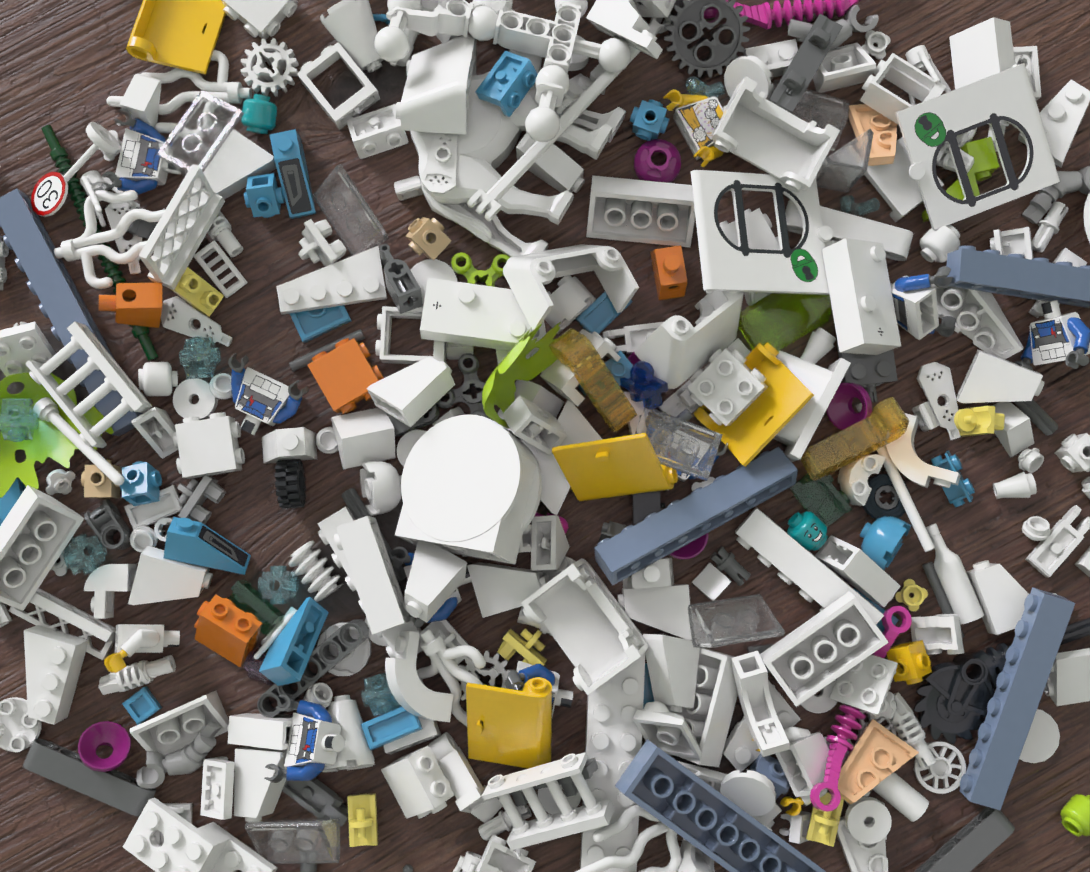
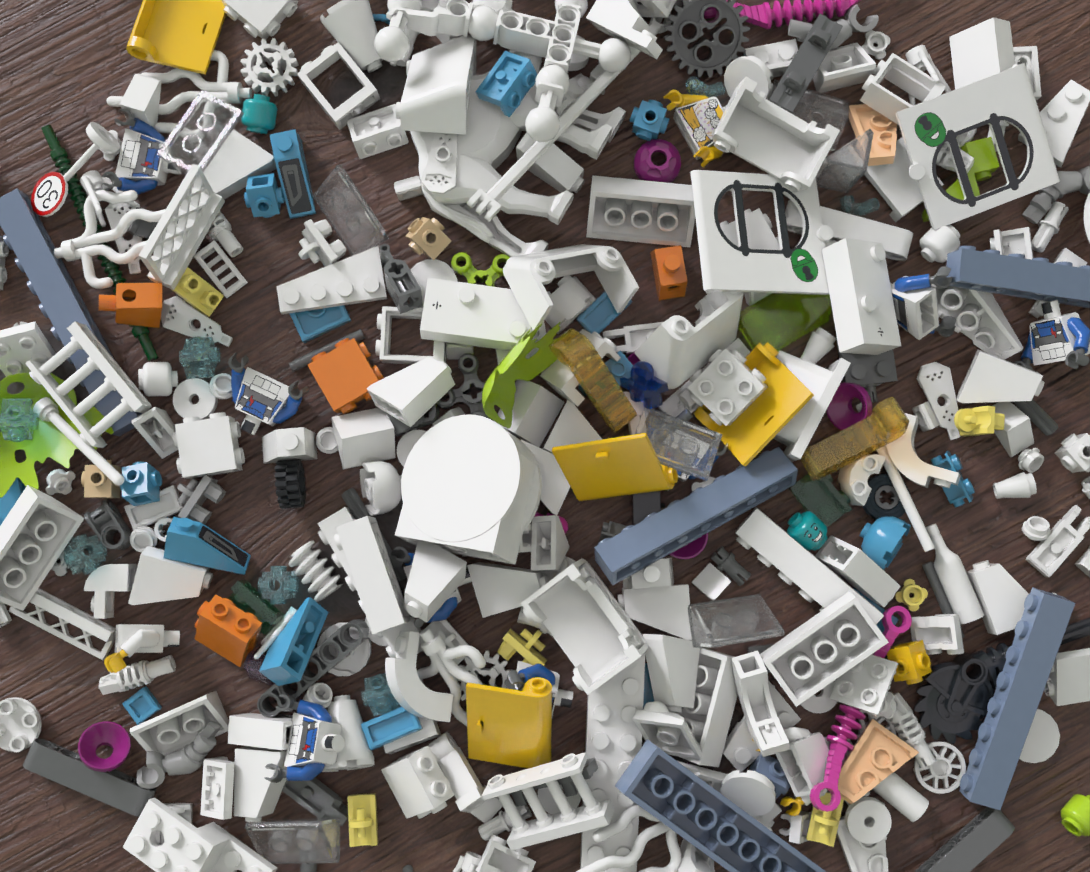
(52, 672): white wedge -> none
(534, 425): white brick -> none

